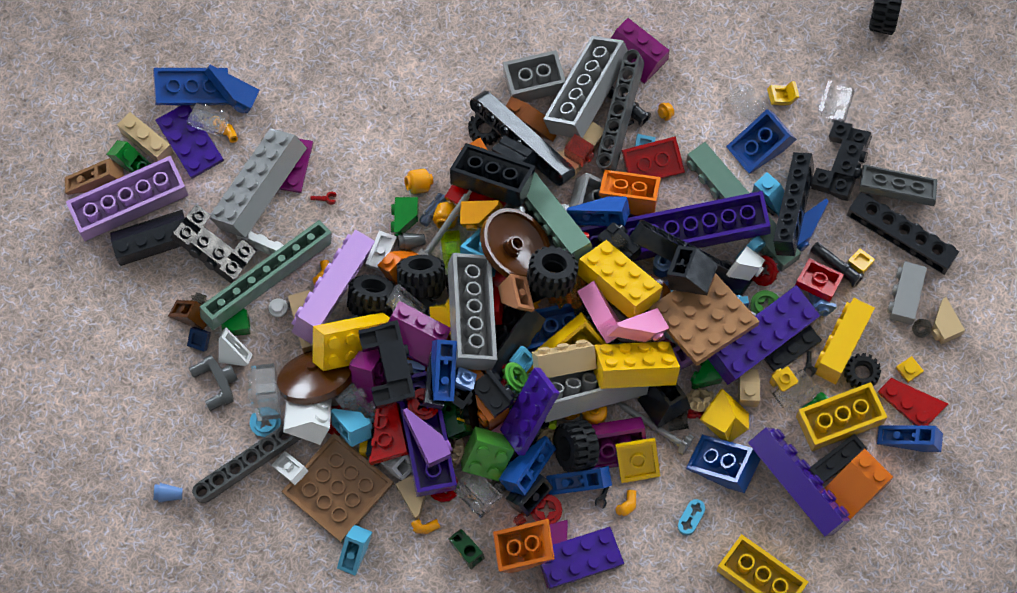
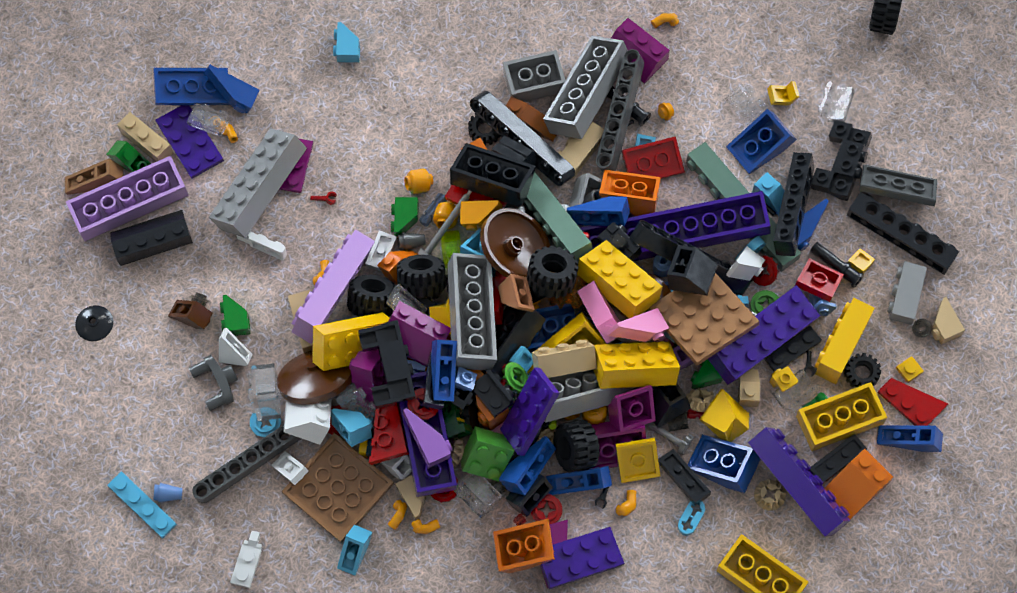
(99, 329): none -> black dish
(142, 504): none -> medium azure plate
(198, 339): dark blue plate -> none
(211, 249): bracket -> none
(247, 561): none -> white hinge
(265, 275): sand green brick -> none
(278, 307): white plate -> none
(347, 45): none -> medium azure slope
(399, 515): none -> light orange arm
(466, 548): dark green leg -> none
(579, 150): clear red brick -> none
(632, 409): none -> magenta slope
(665, 17): none -> light orange arm
(684, 477): none -> black plate
(769, 503): none -> tan gear

